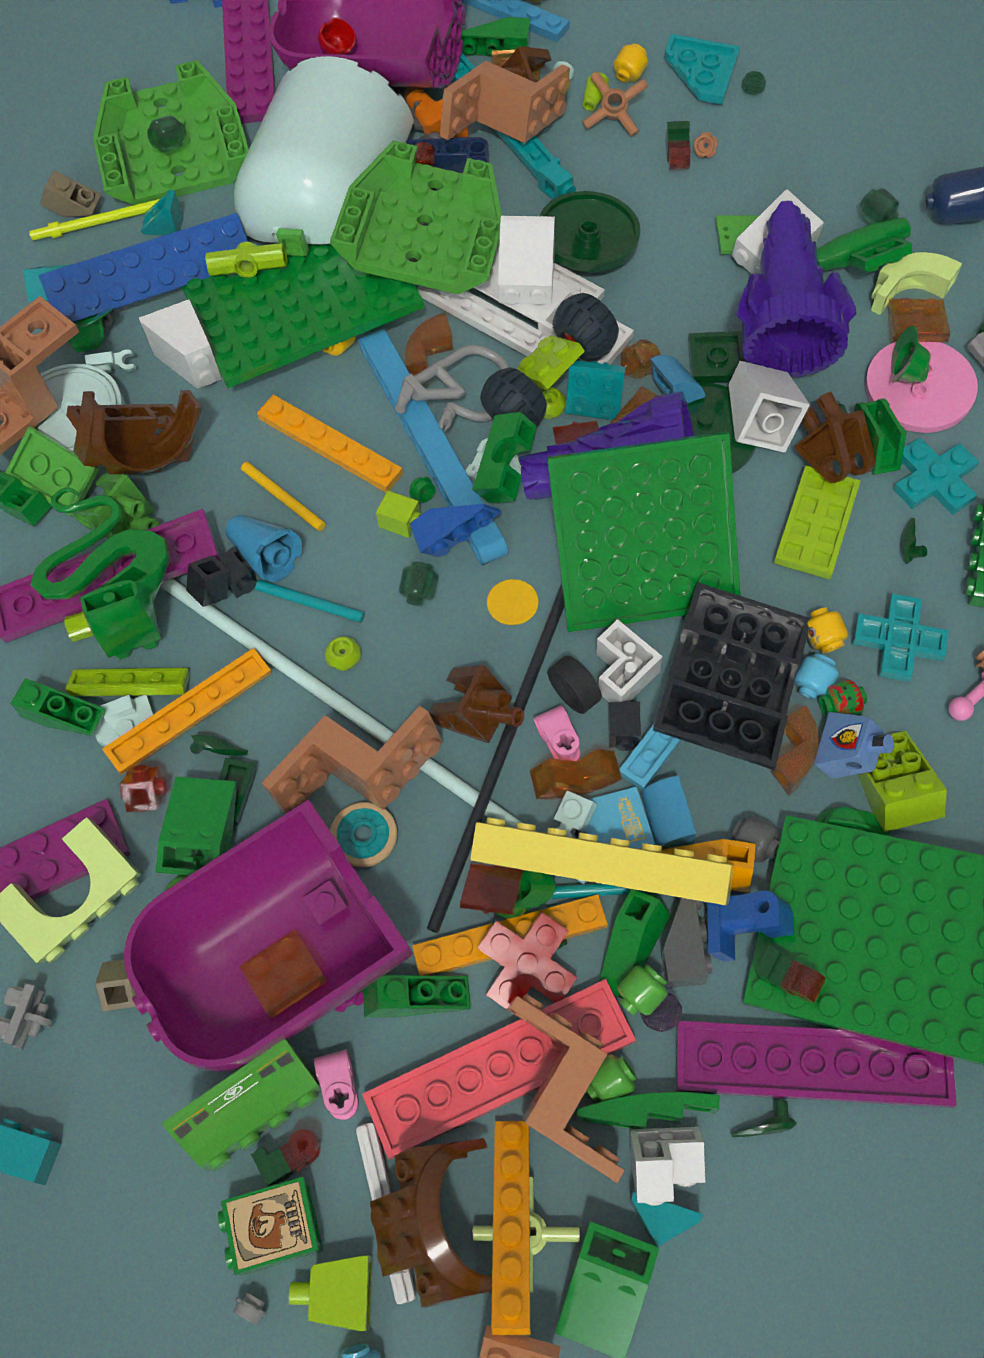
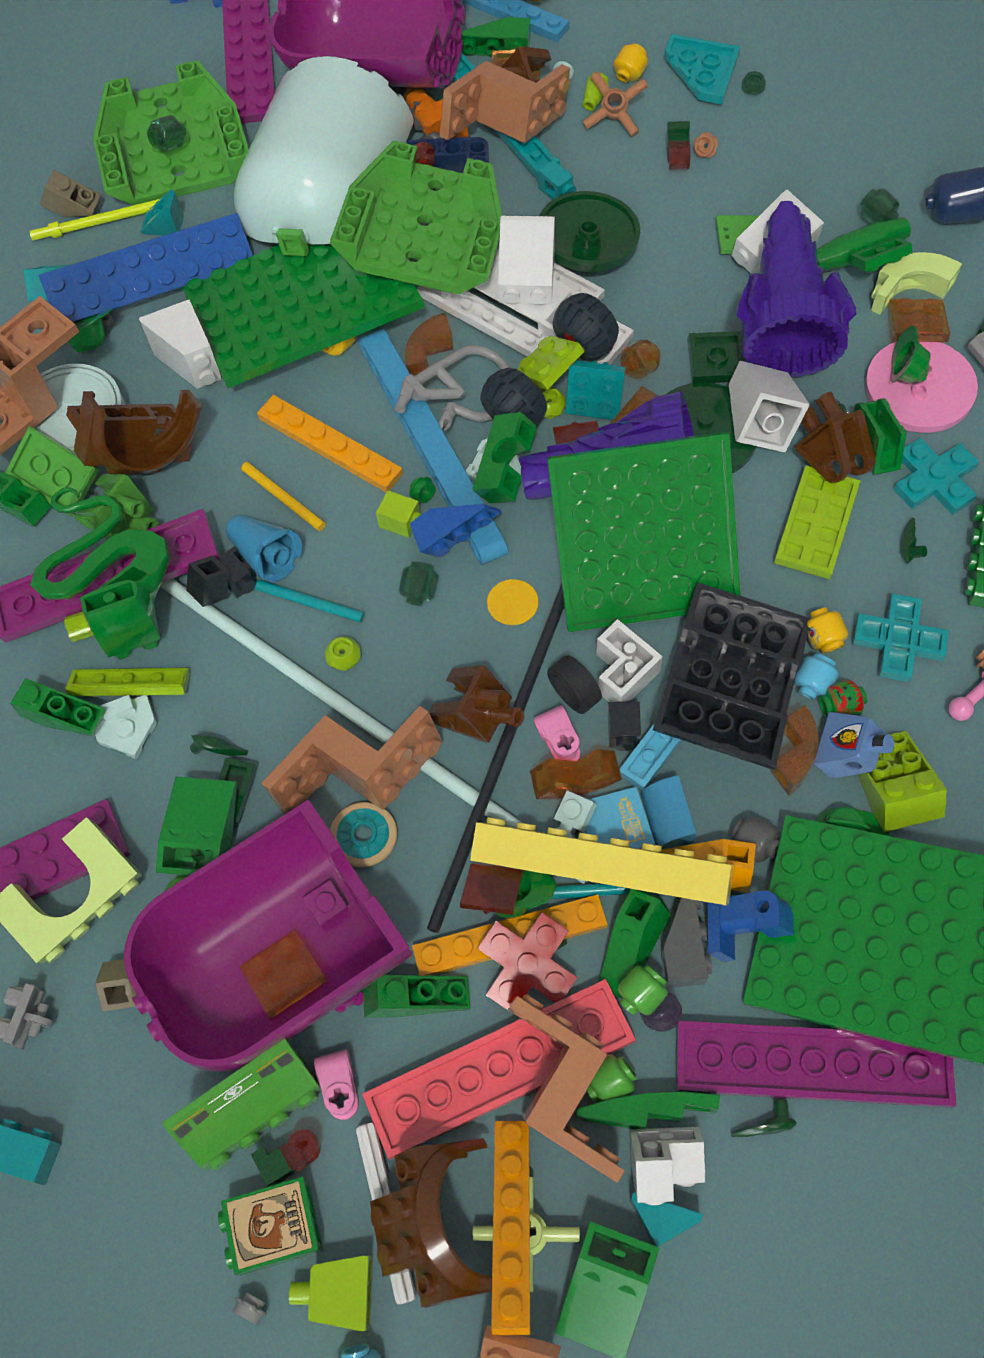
(108, 361): light aqua plate -> none
(143, 788): clear red brick -> none
(186, 711): light orange plate -> none
(246, 259): lime piece -> none
(336, 37): red hair -> none
(673, 378): dark azure brick -> none
(789, 975): leg -> none

